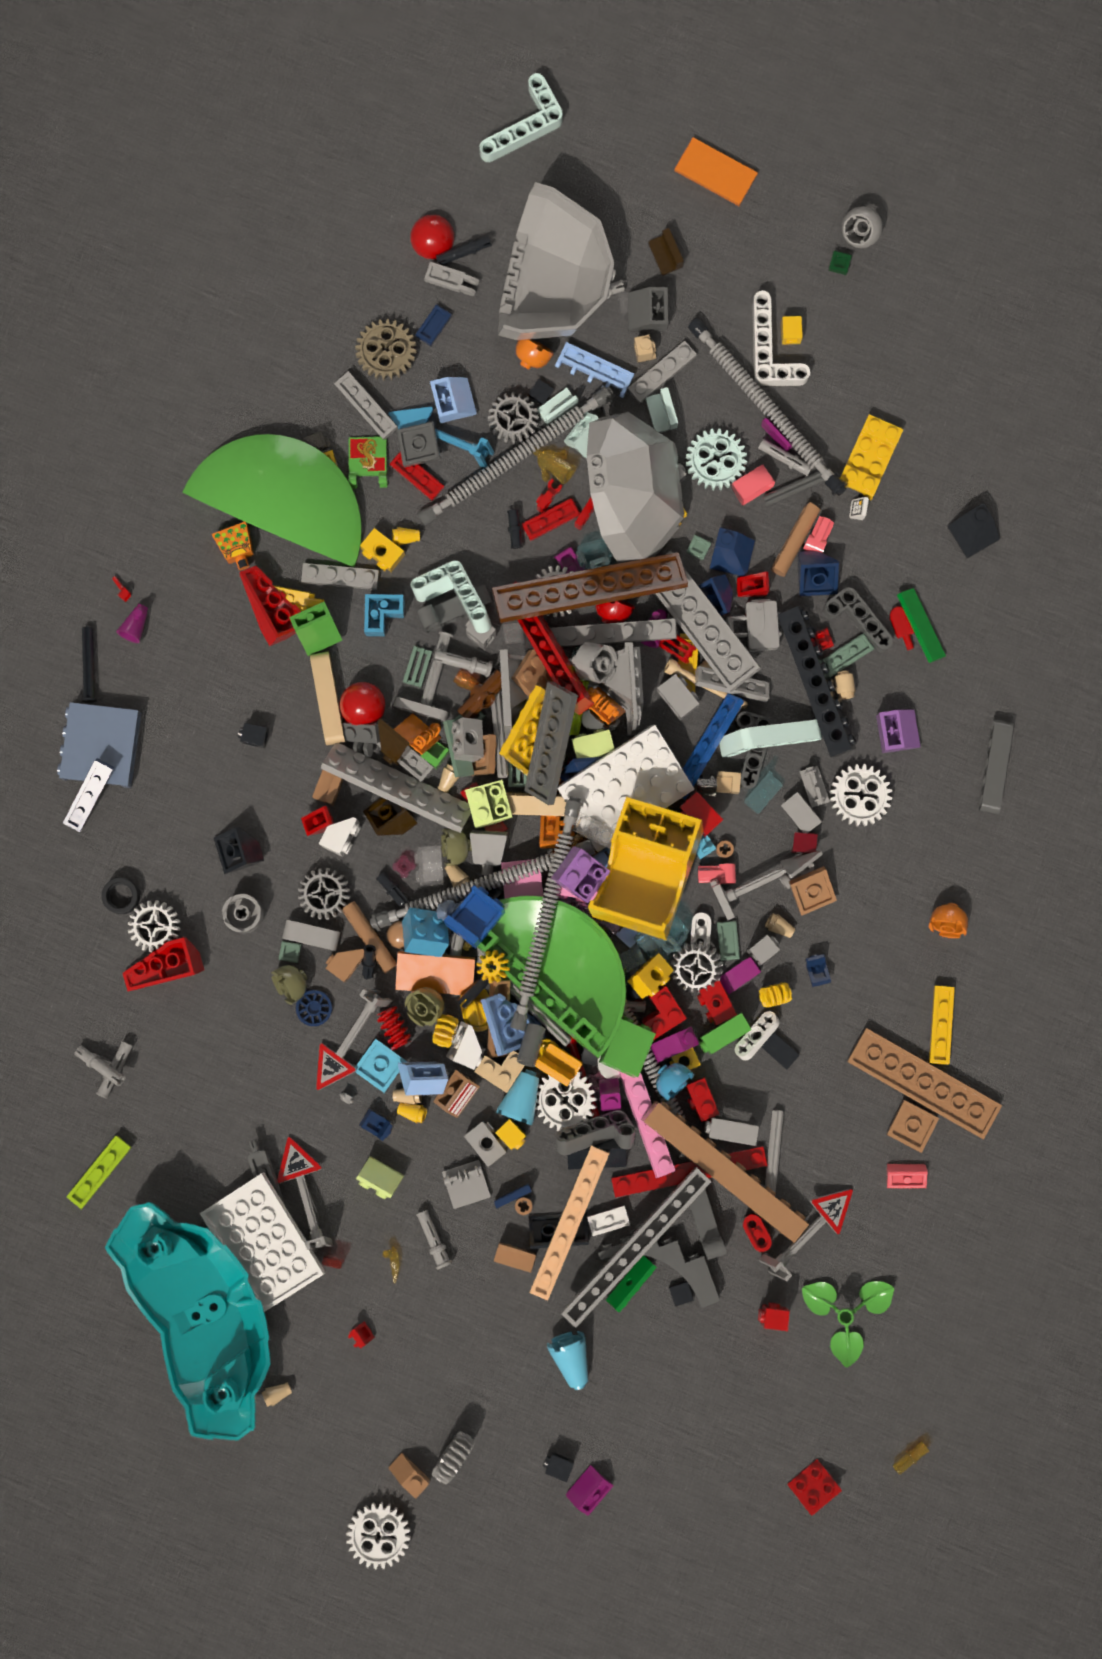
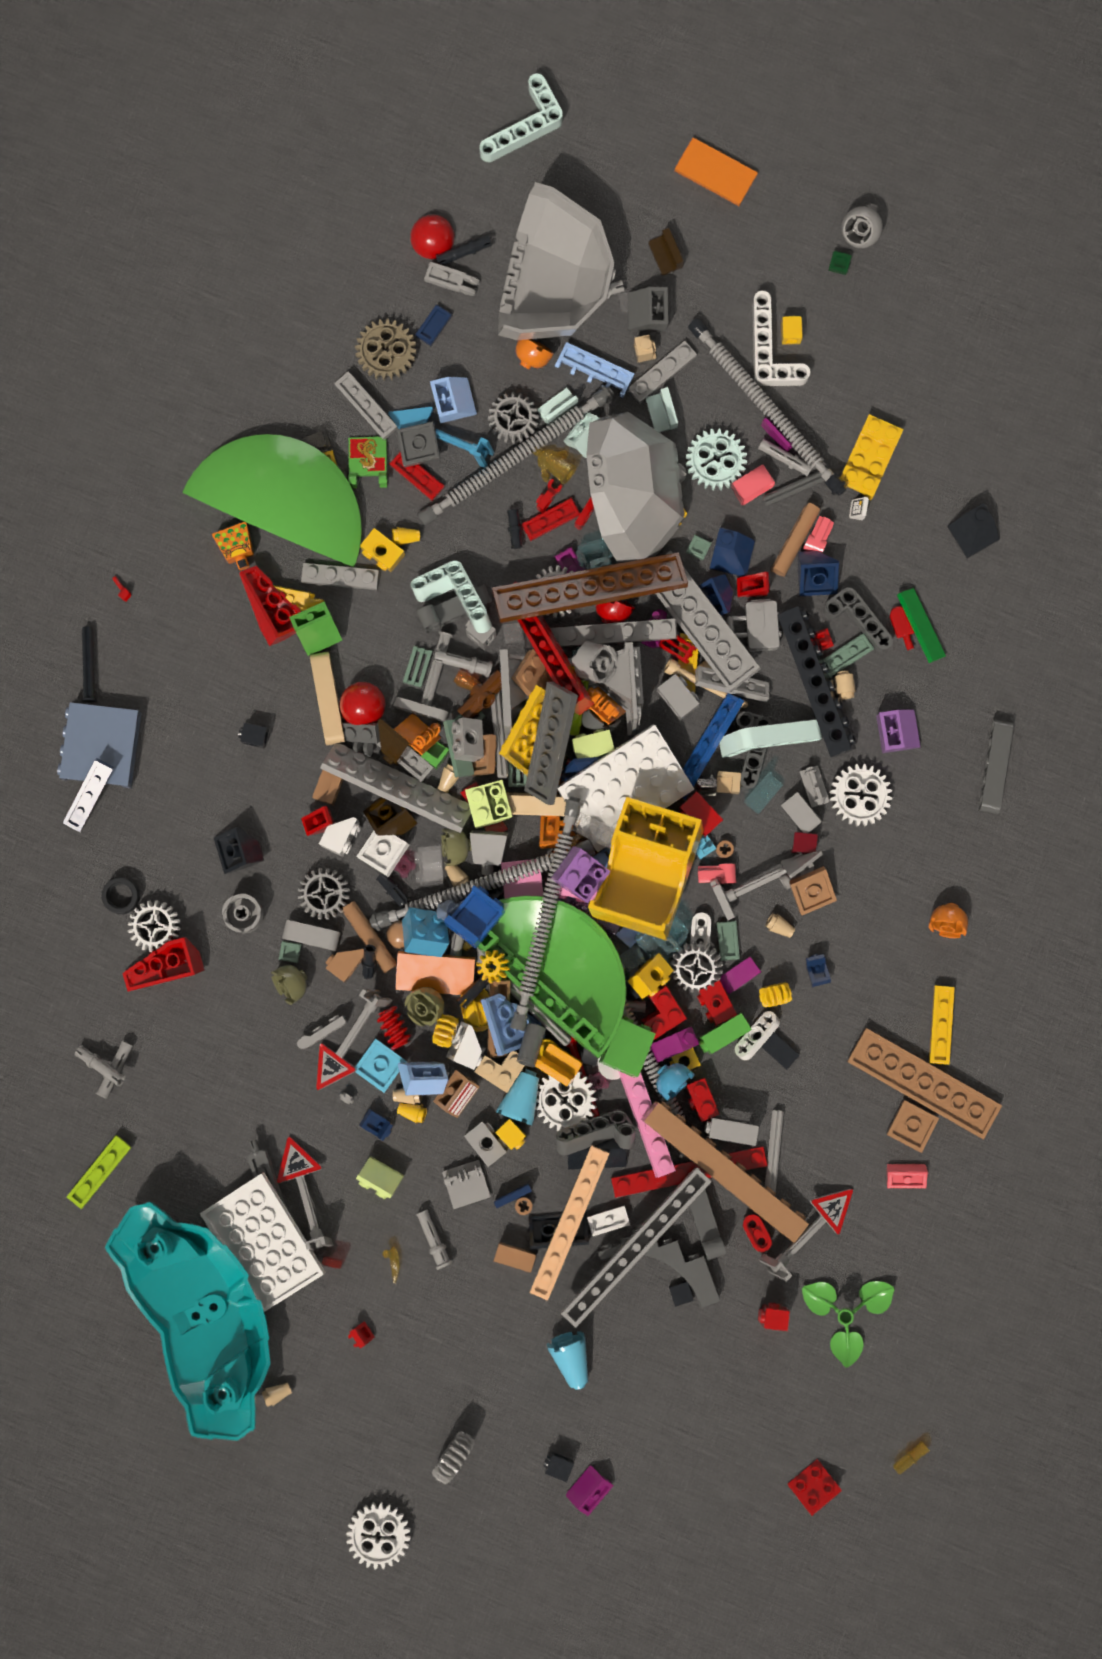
(133, 625): magenta piece -> none
(314, 1008): dark blue wheel -> none
(320, 1032): none -> light grey hinge
(381, 607): dark azure brick -> none
(383, 852): none -> white plate
(409, 1475): medium nougat slope -> none
(541, 392): black tile -> none
(609, 1094): magenta slope -> none
(631, 1283): green tile -> none
(763, 949): light grey brick -> none

